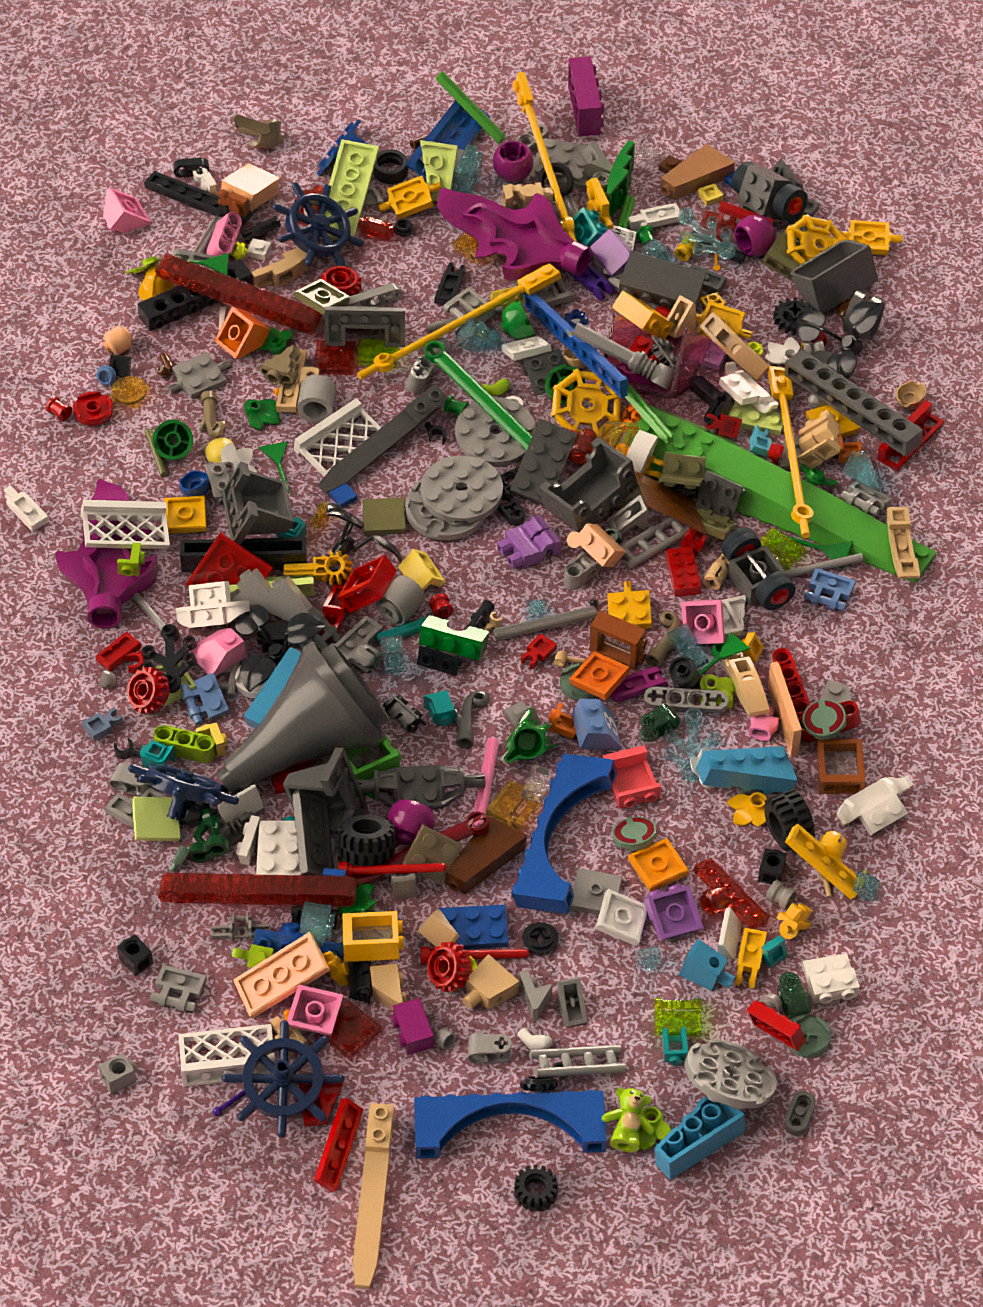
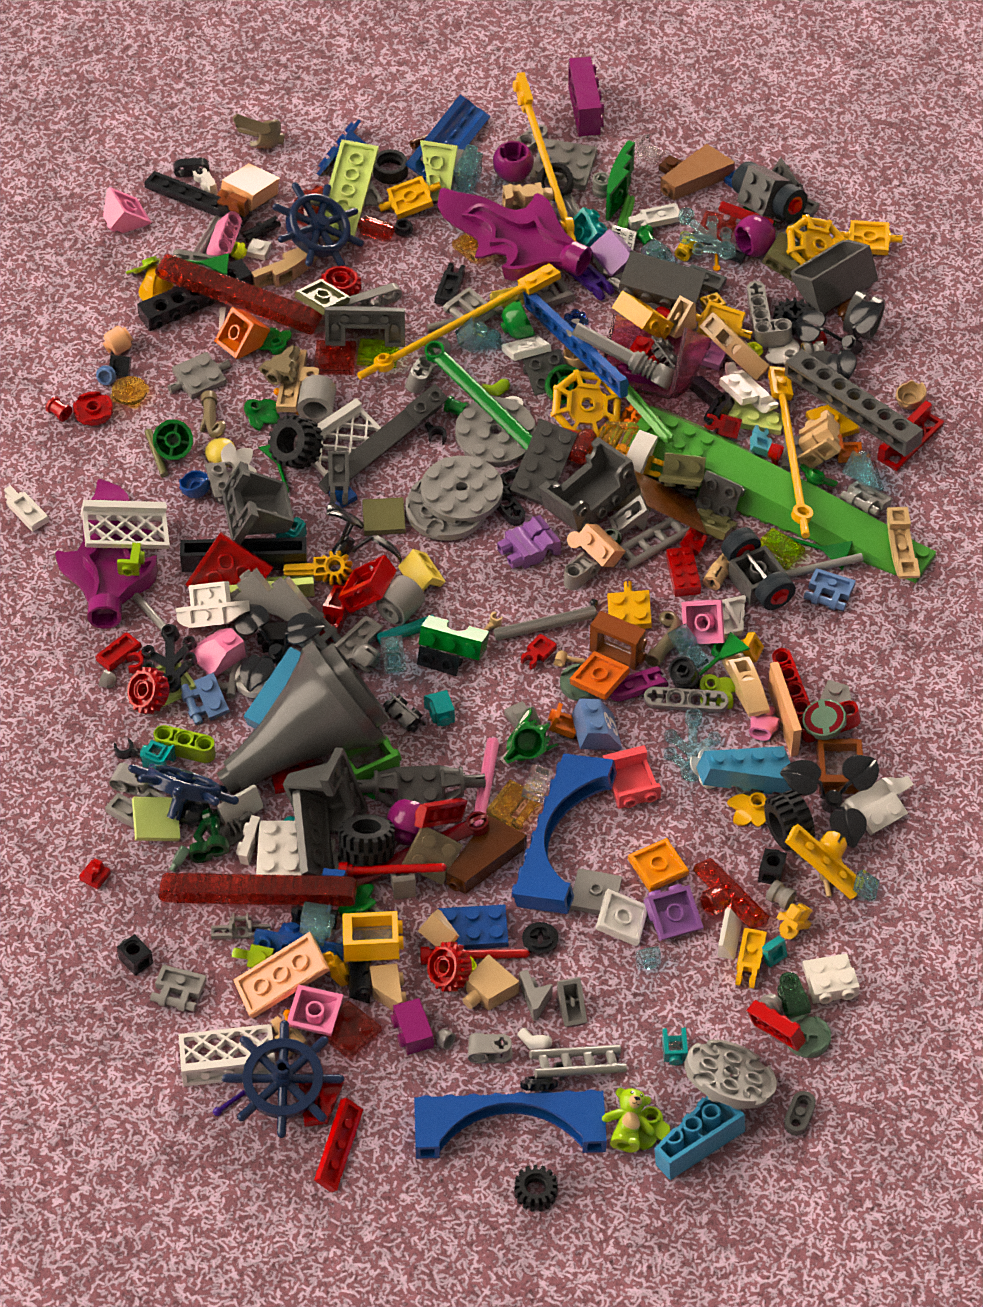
(95, 873): none -> red tile
(100, 725): sand blue plate -> none
(116, 1082): light grey brick -> none
(166, 368): reddish brown arm -> none
(186, 514): yellow plate -> none
(219, 739): light yellow bracket -> none
(283, 439): none -> black tyre
(319, 516): clear yellow pin -> none
(338, 474): none -> dark grey hinge
(373, 1193): tan piece -> none
(440, 812): none -> red plate
(441, 606): red wheel -> none
(465, 736): dark grey plant -> none
(470, 107): bright green axle -> none
(484, 610): black pin -> none
(536, 609): clear light blue plate -> none
(596, 161): light grey slope -> none
(599, 202): yellow plate -> none
(634, 833): sand green tile -> none
(657, 722): clear green piece -> none
(676, 1019): clear neon green plate -> none
(705, 967): dark azure torso -> none
(710, 194): light yellow tile -> none
(766, 331): none -> light grey beam
(814, 401): light grey hinge -> none
(858, 769): none -> black plant

